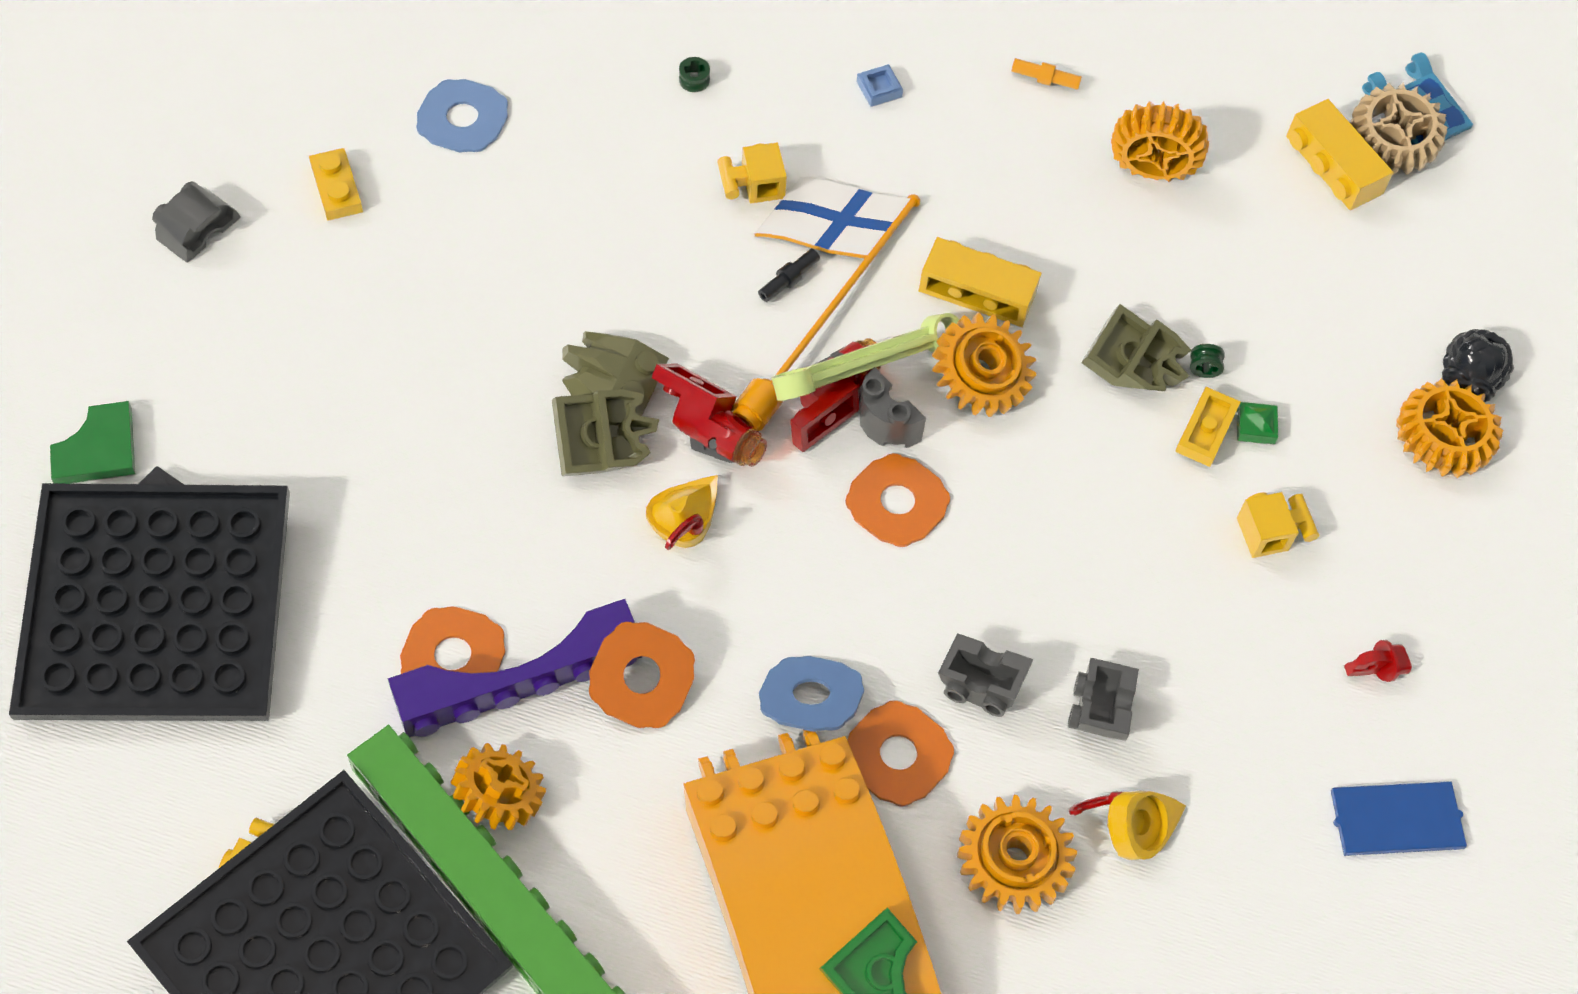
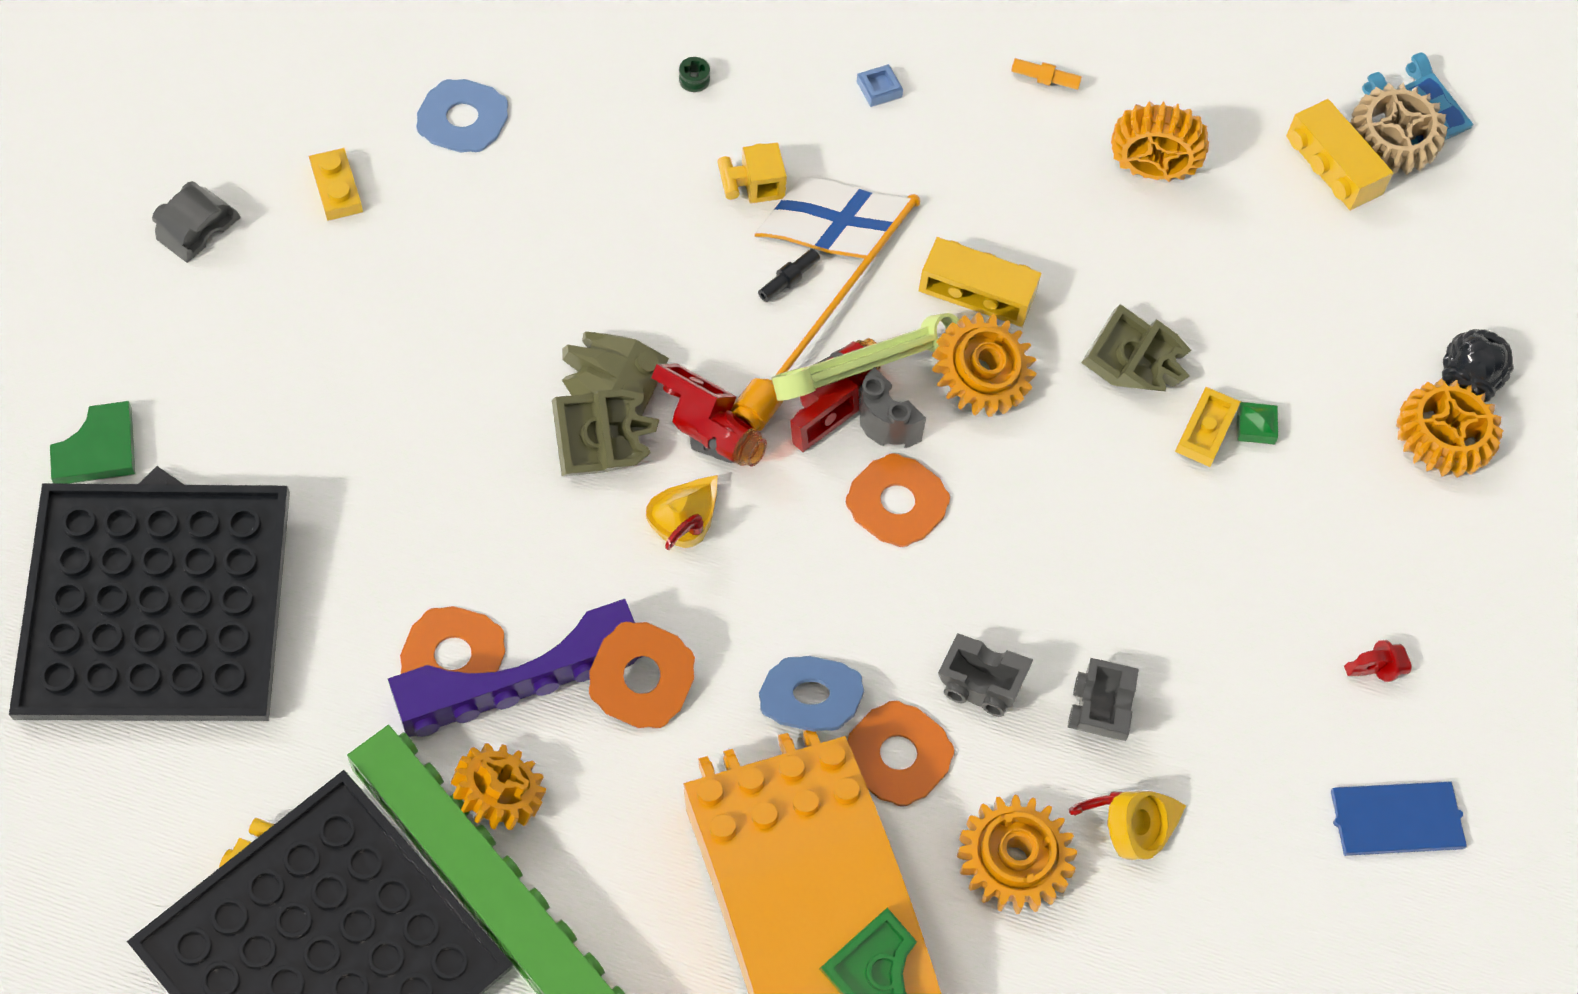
(1207, 360): dark green bush -> none
(1270, 524): yellow brick -> none

